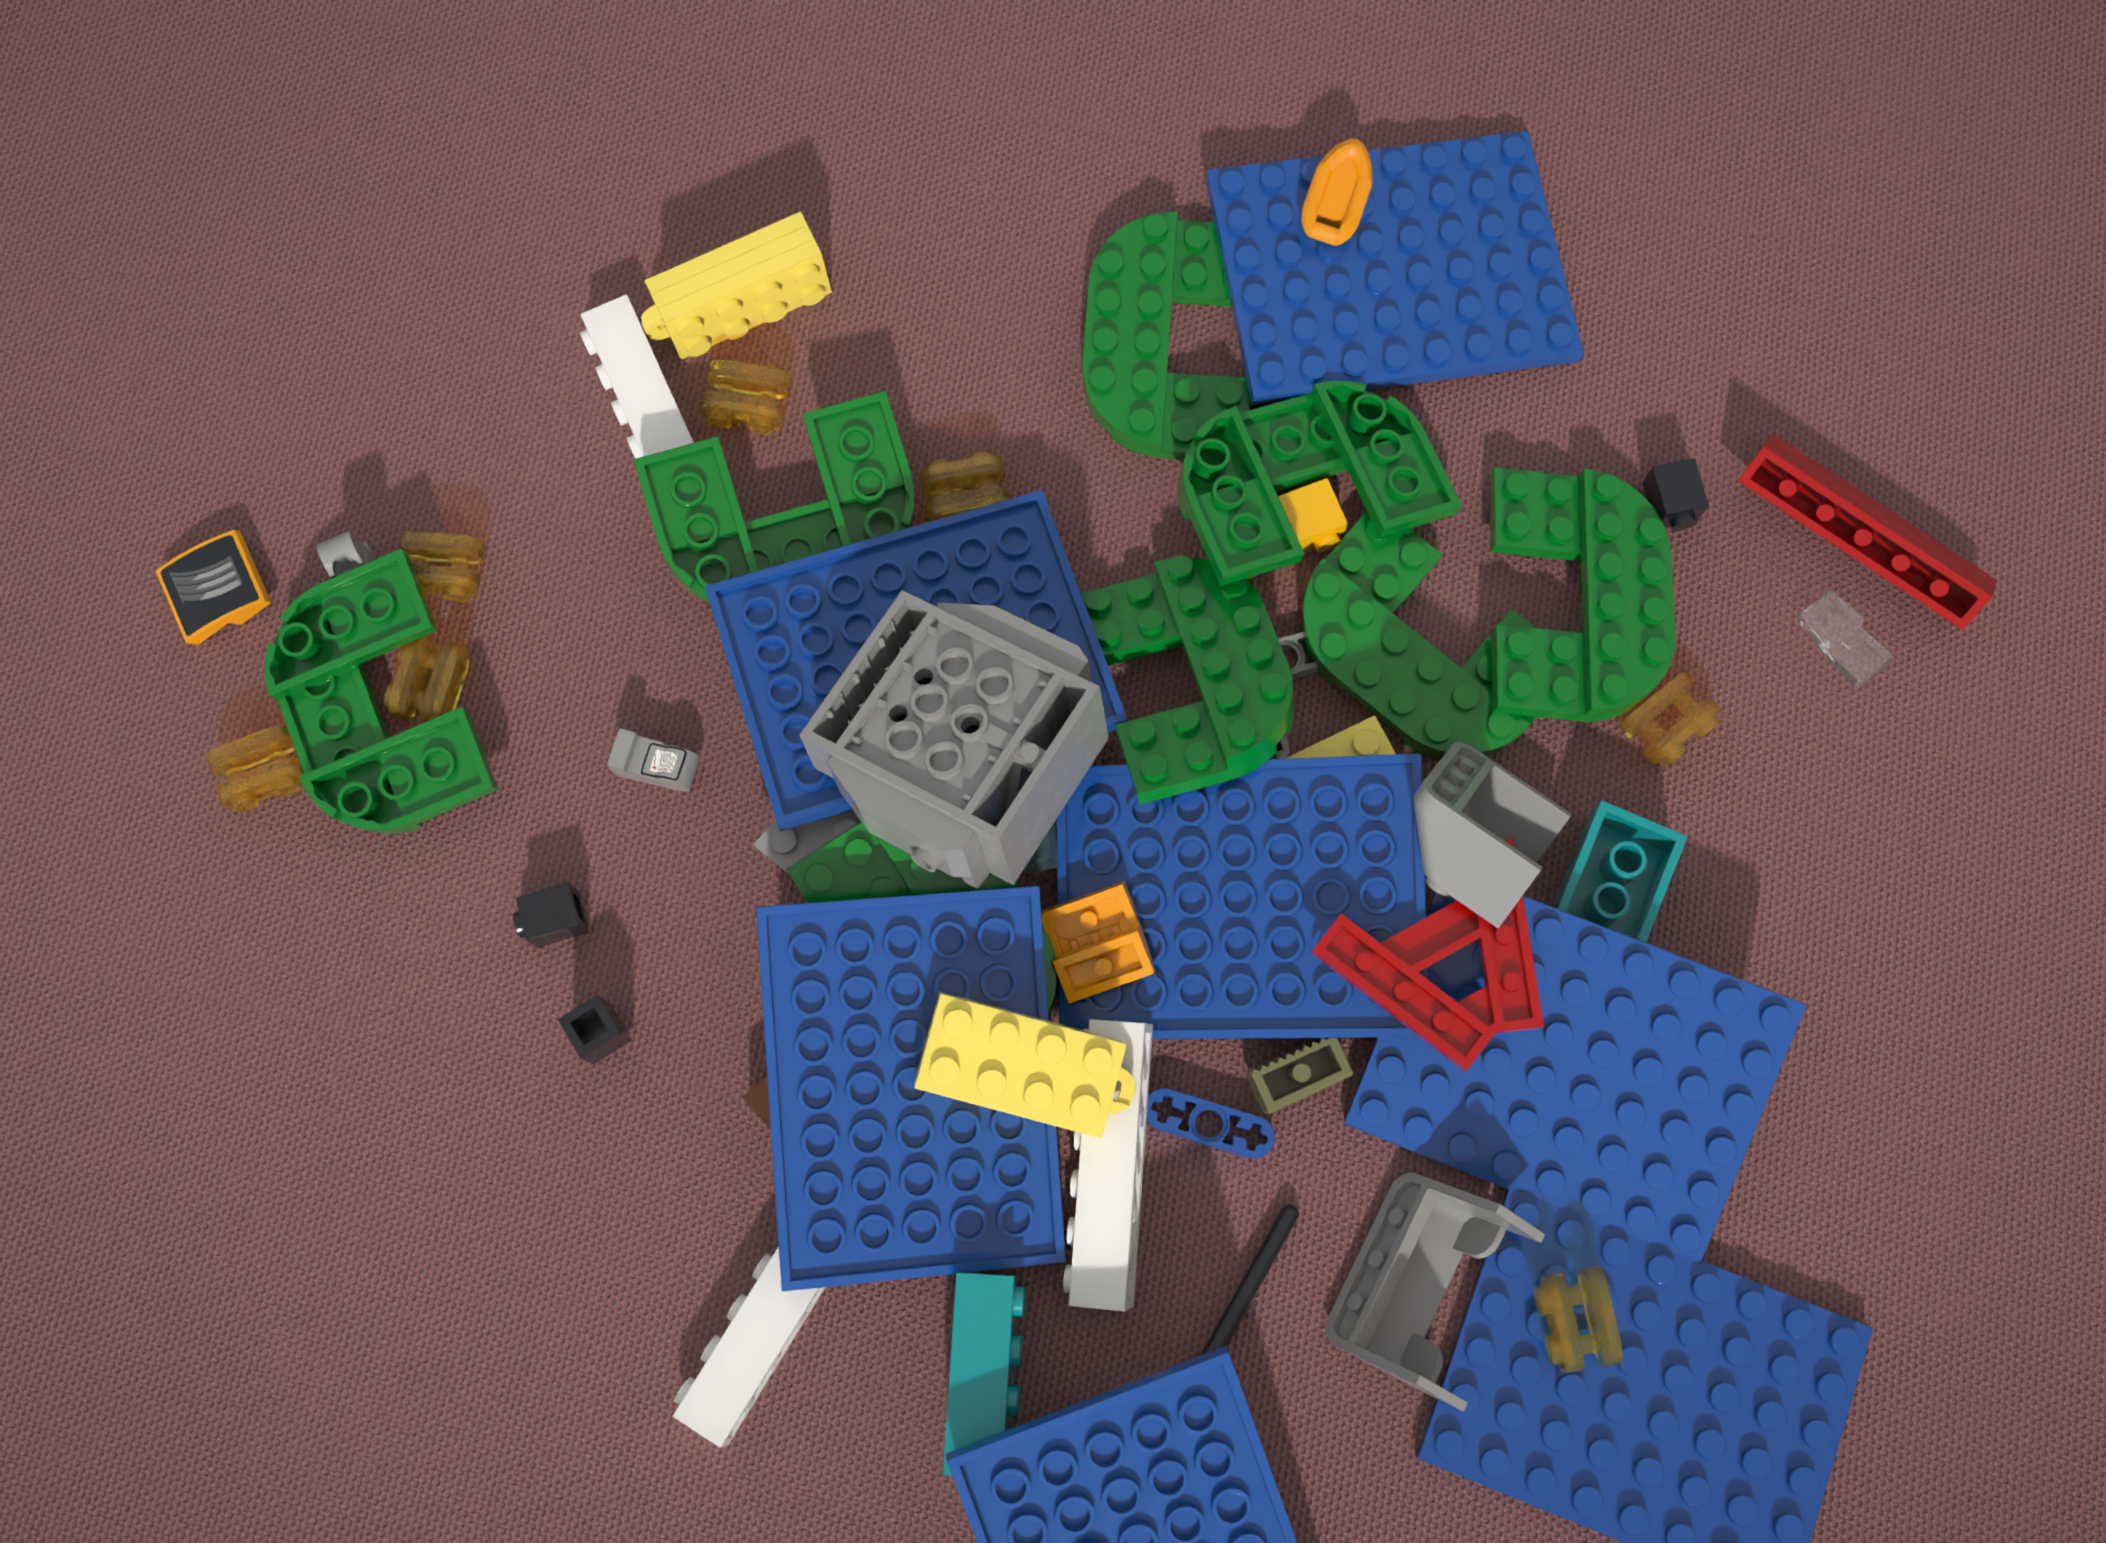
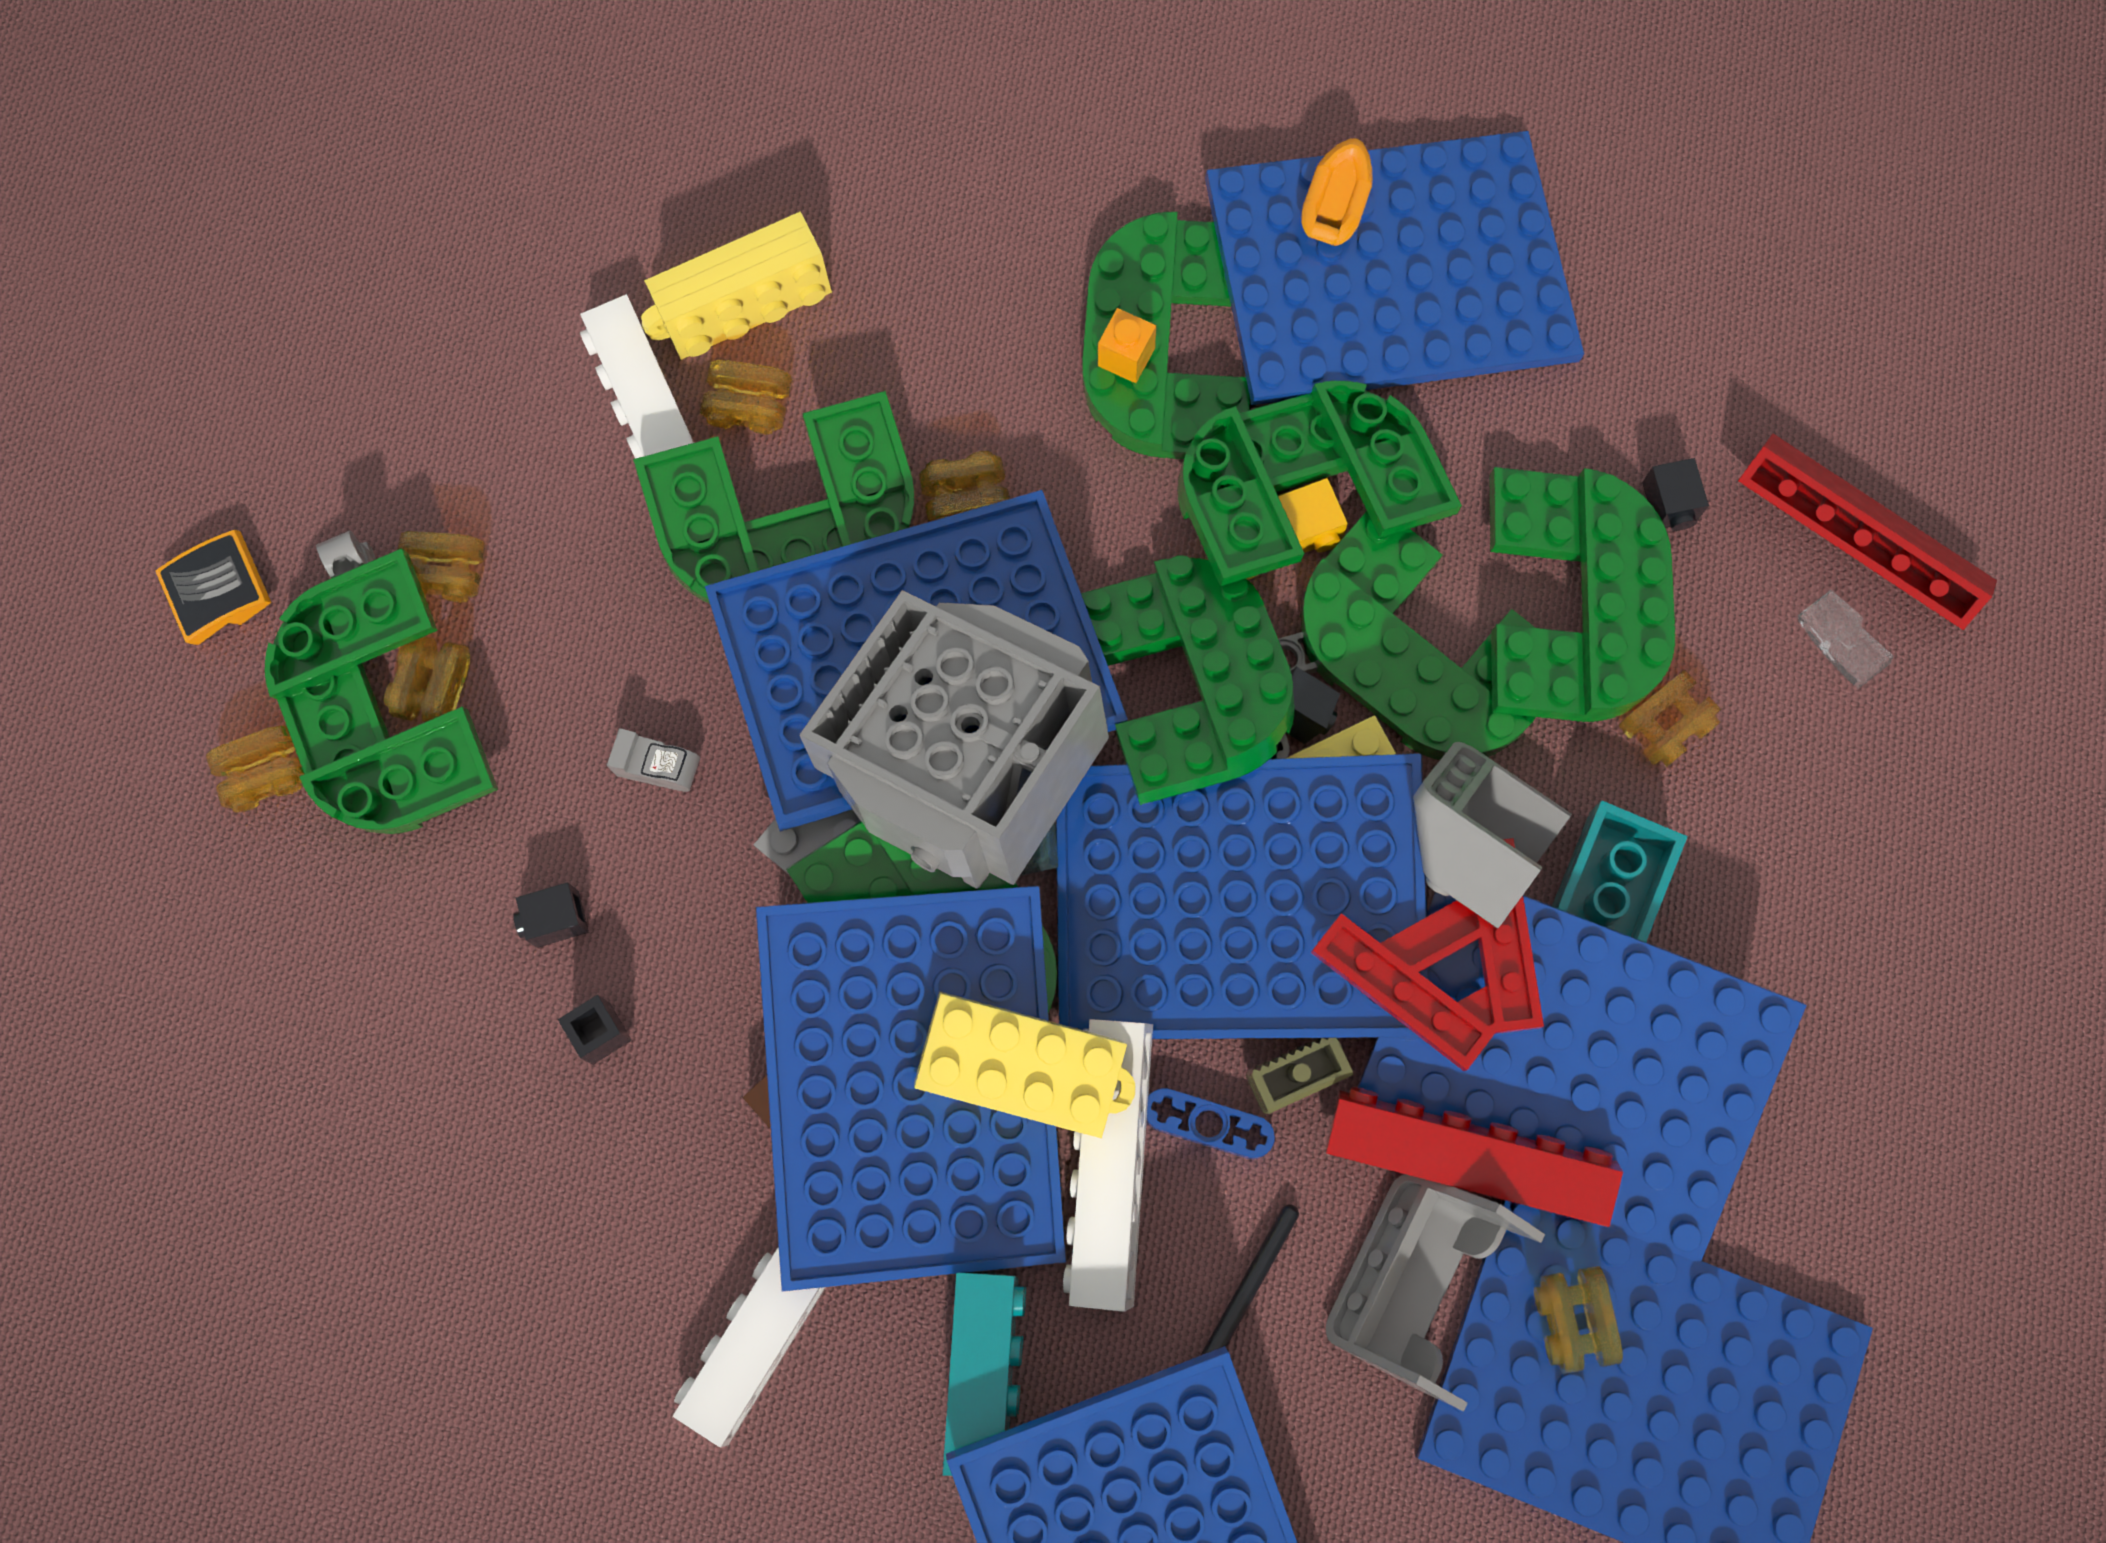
(1097, 942): light orange slope -> none
(1126, 345): none -> light orange brick
(1313, 706): none -> black brick
(1475, 1157): none -> red brick

